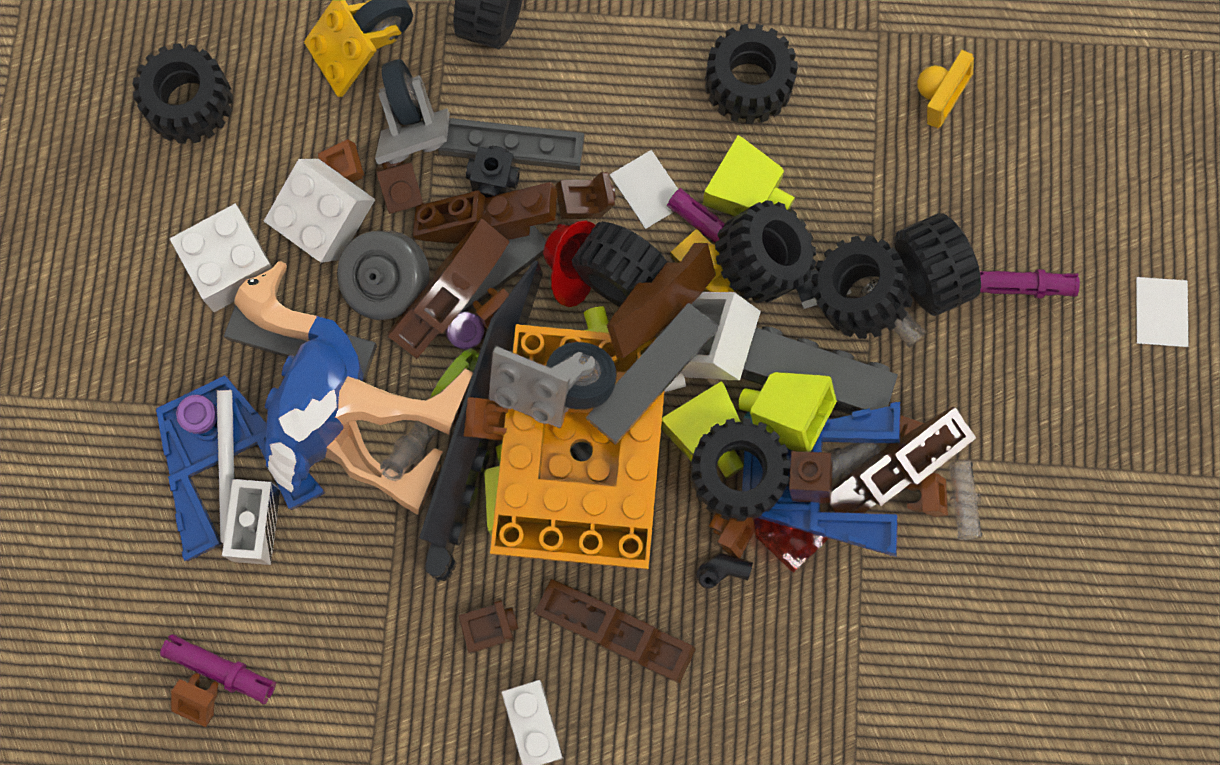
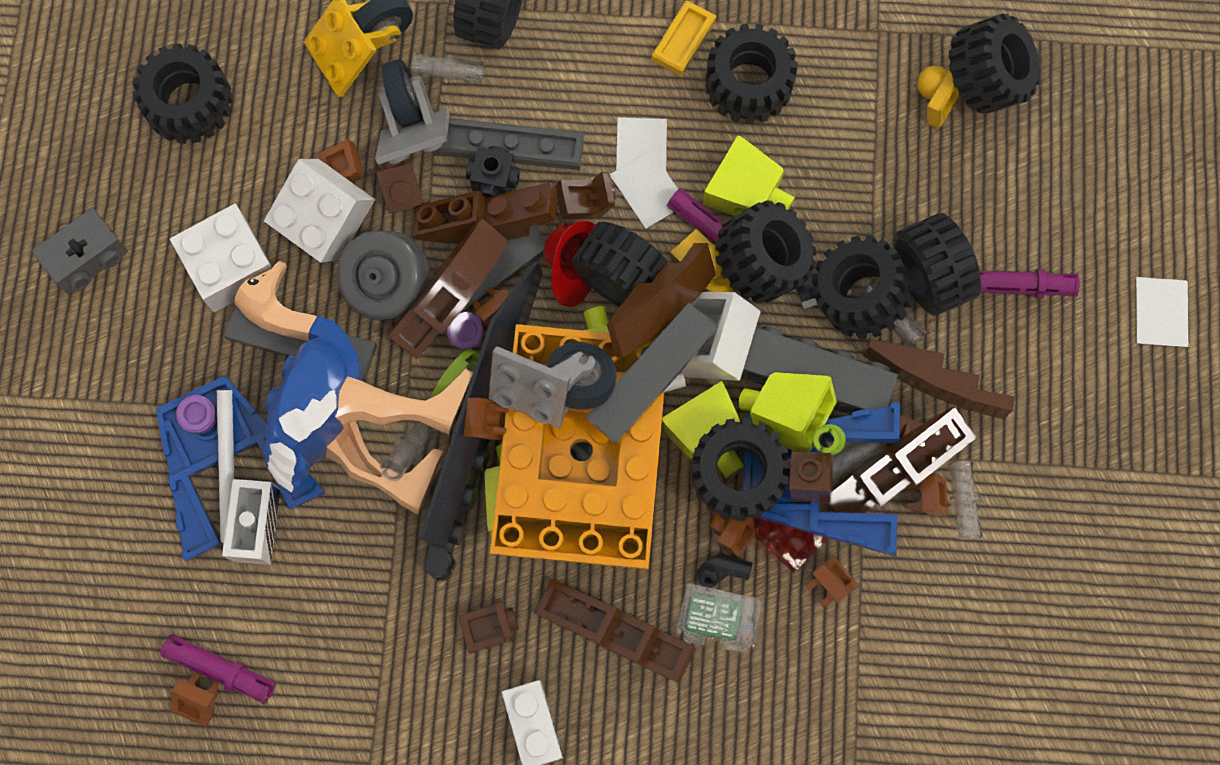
(62, 251): none -> dark grey brick
(447, 68): none -> clear pin
(638, 137): none -> white sticker
(683, 38): none -> yellow tile
(719, 618): none -> clear brick
(820, 439): none -> lime pin
(834, 580): none -> dark orange tile
(925, 373): none -> reddish brown slope
(994, 63): none -> black tyre

